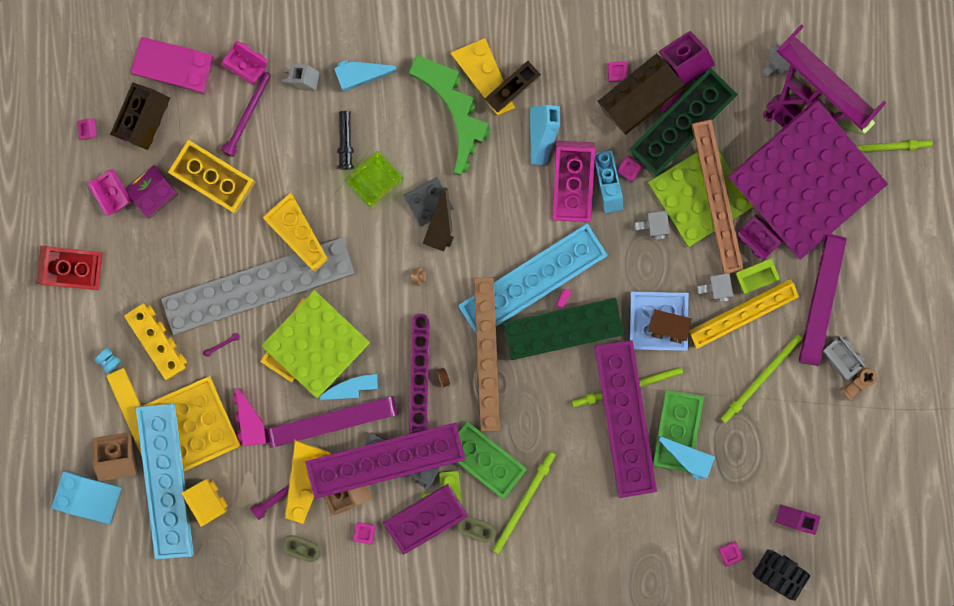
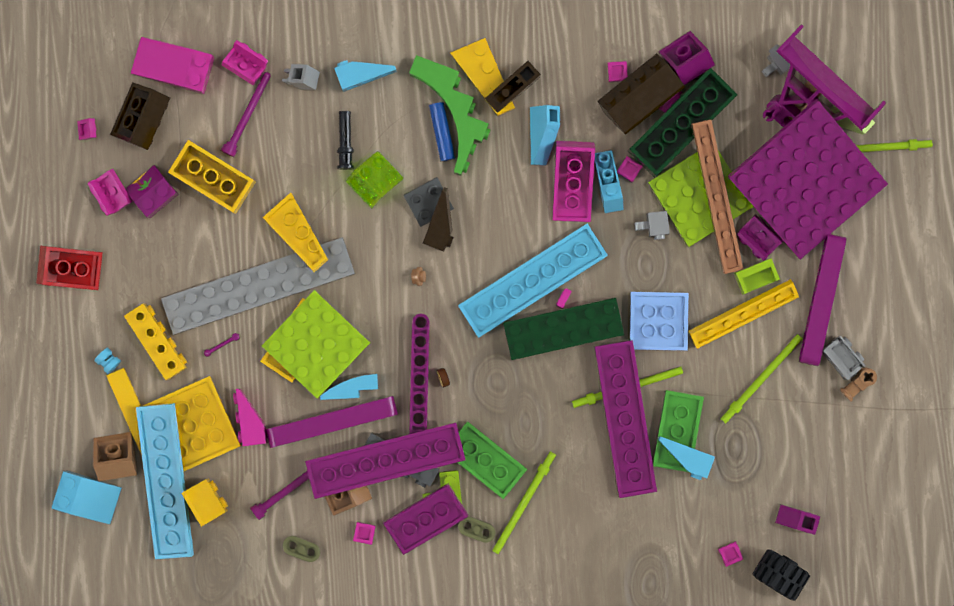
(300, 490): yellow wing -> none
(442, 131): none -> blue piece
(487, 354): medium nougat plate -> none
(669, 325): reddish brown brick -> none
(718, 286): light grey brick -> none

